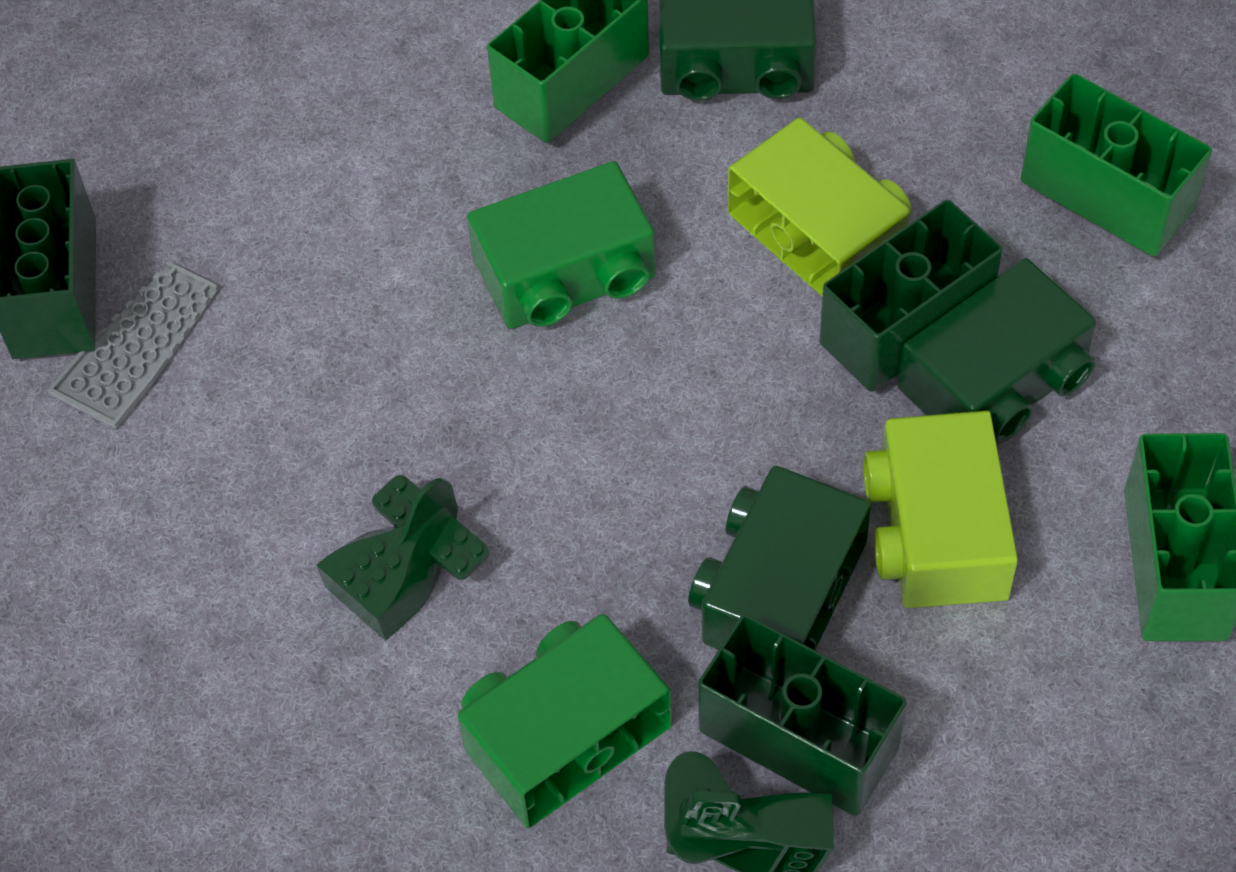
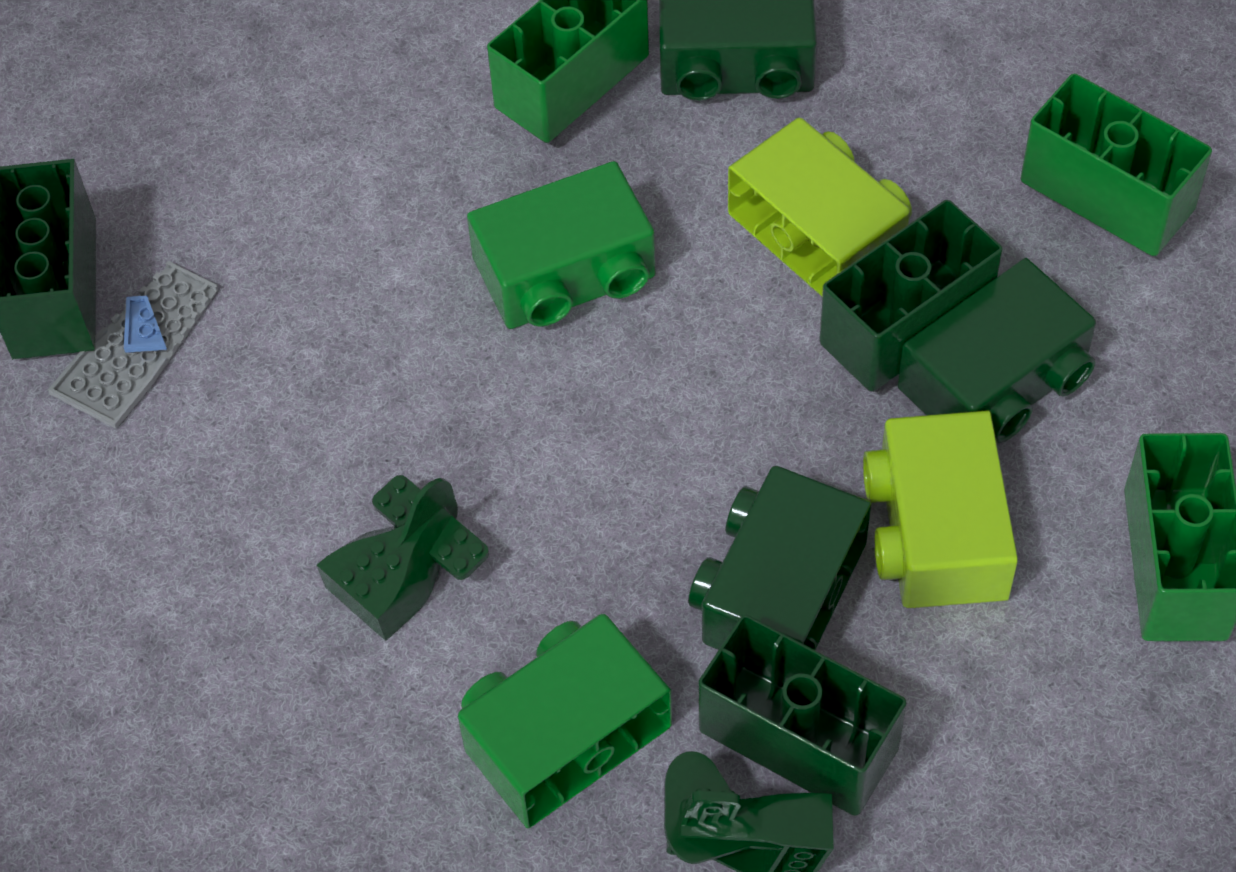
(141, 326): none -> medium blue wing

